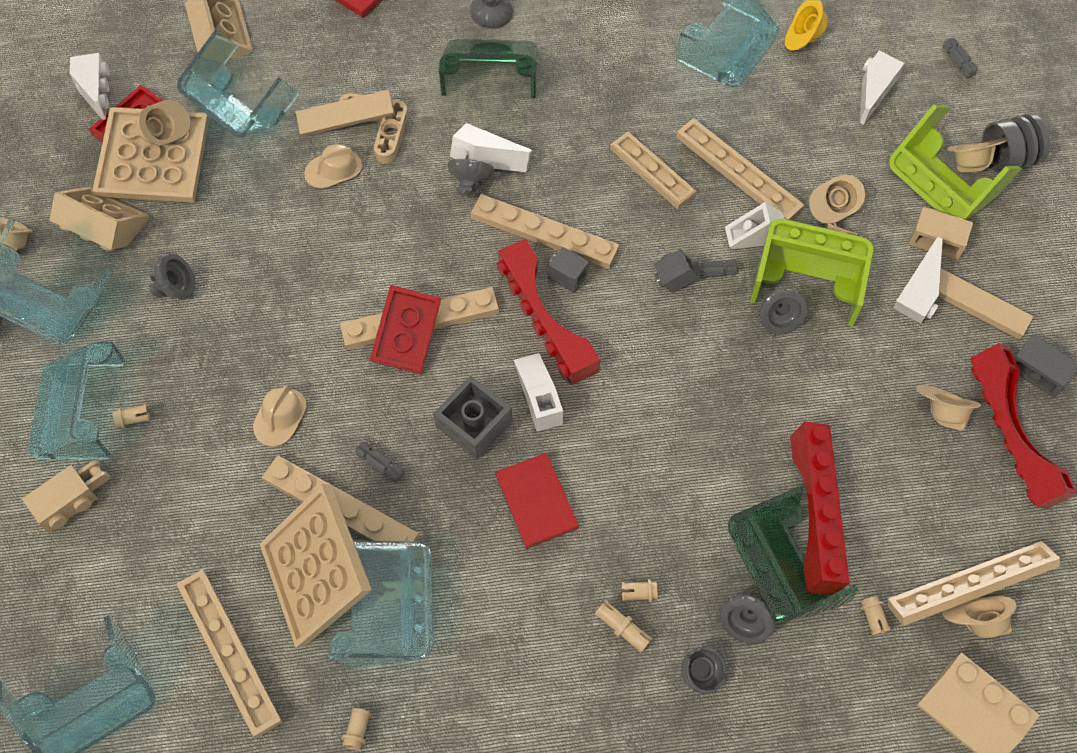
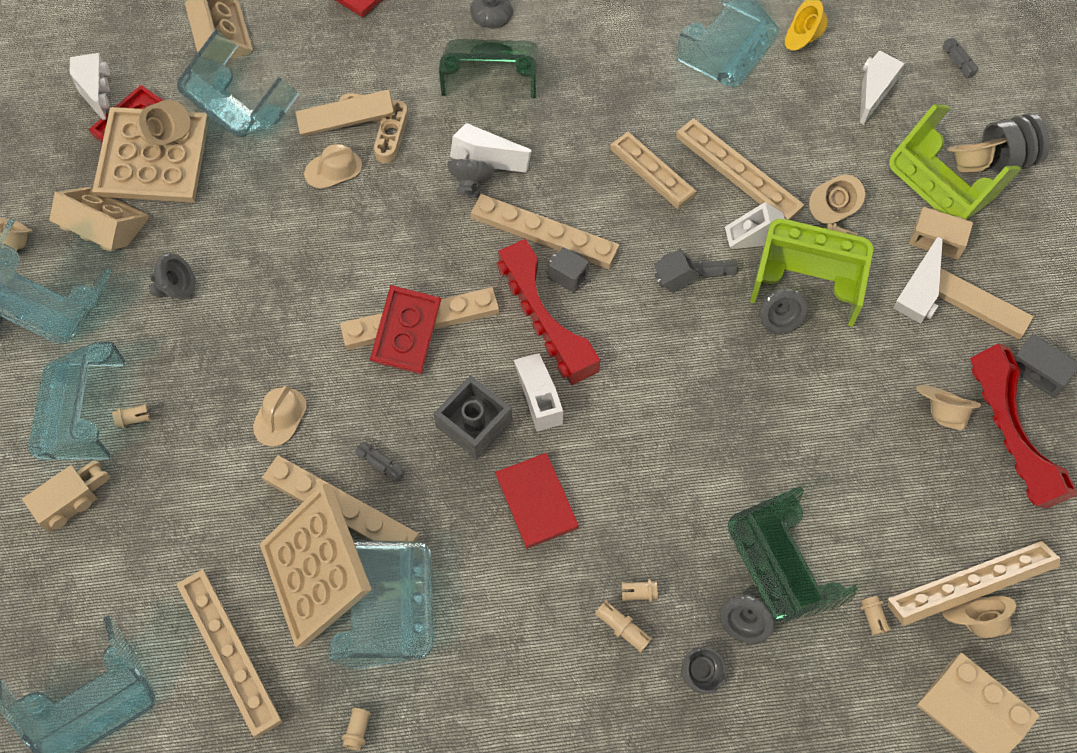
(826, 552): red arch -> none

